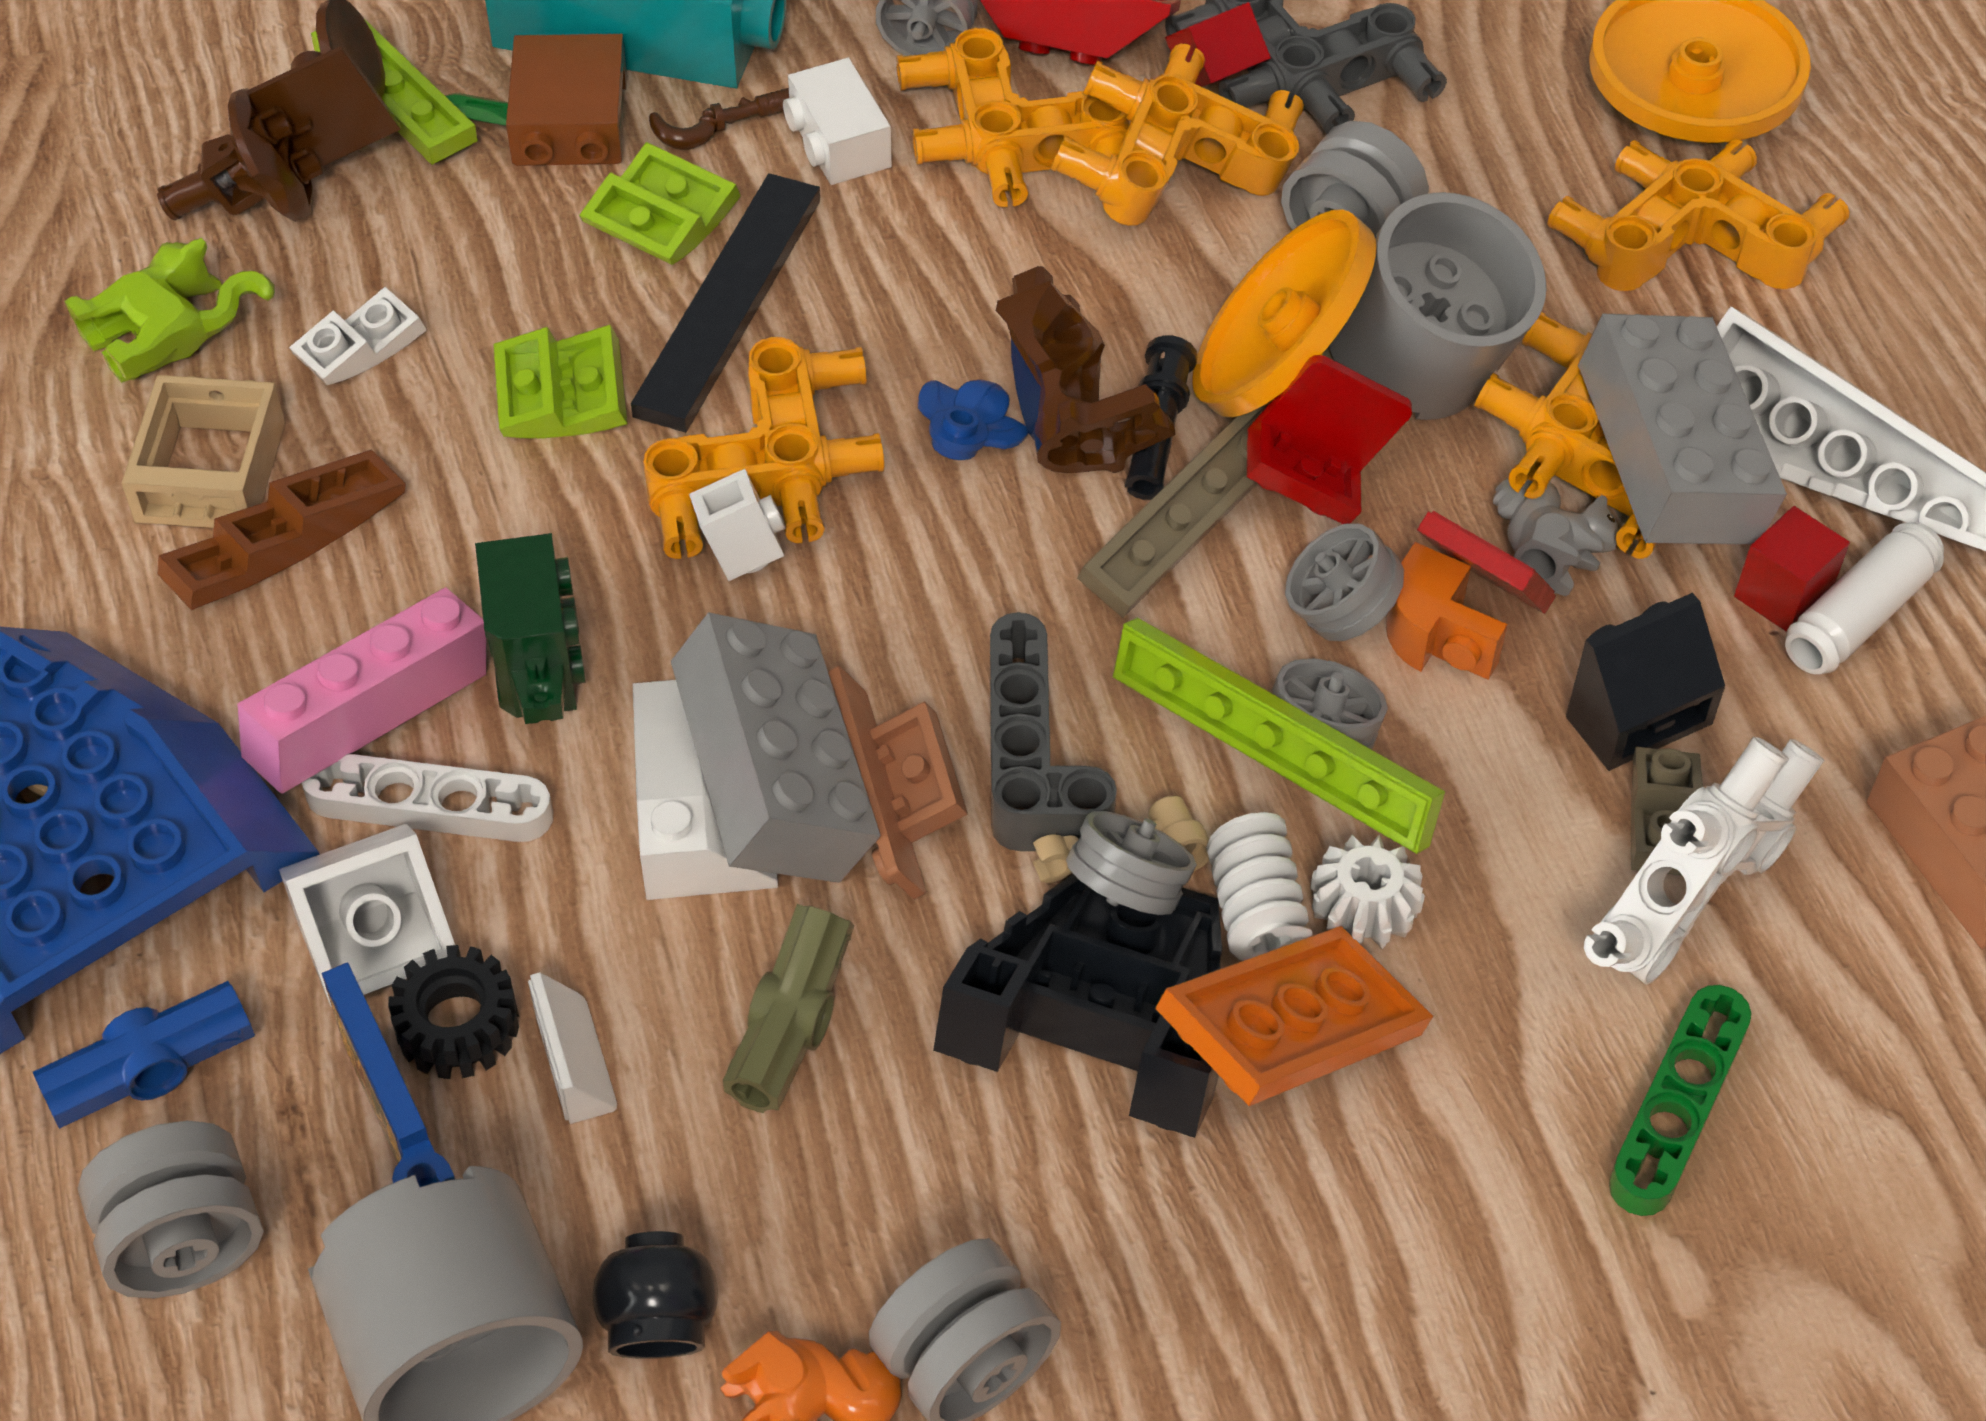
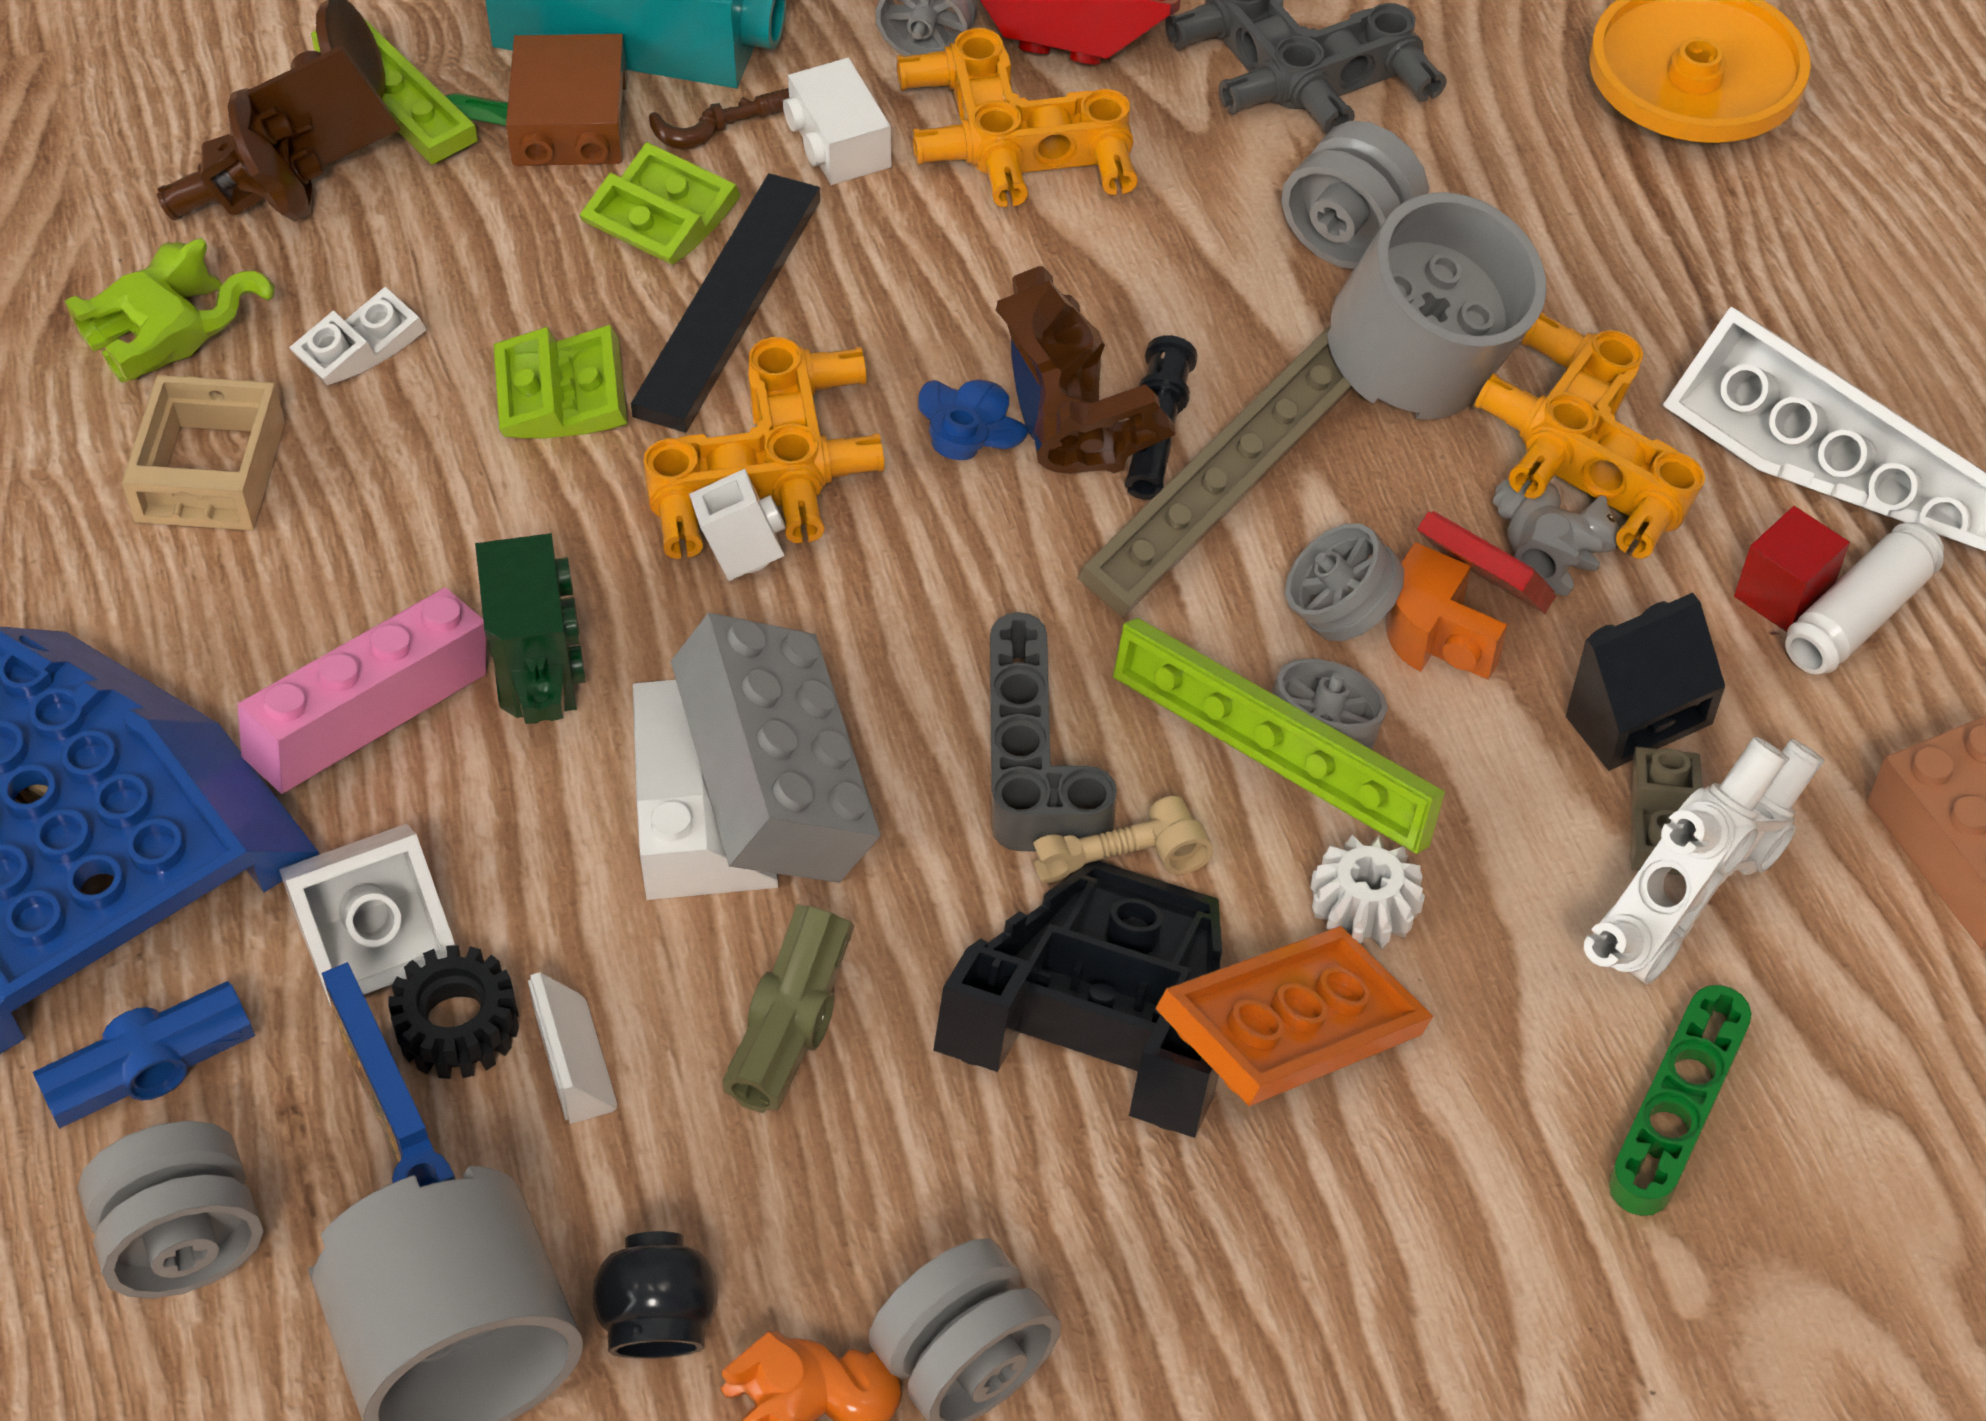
(294, 523): dark orange slope -> none
(430, 787): white beam -> none
(904, 776): nougat bracket -> none
(1131, 862): light grey wheel -> none
(1178, 121): light orange pin -> none
(1227, 41): red piece -> none
(1257, 885): white piece -> none
(1284, 313): light orange dish -> none
(1322, 436): red bracket -> none
(1680, 430): light grey brick -> none
(1701, 205): light orange pin -> none

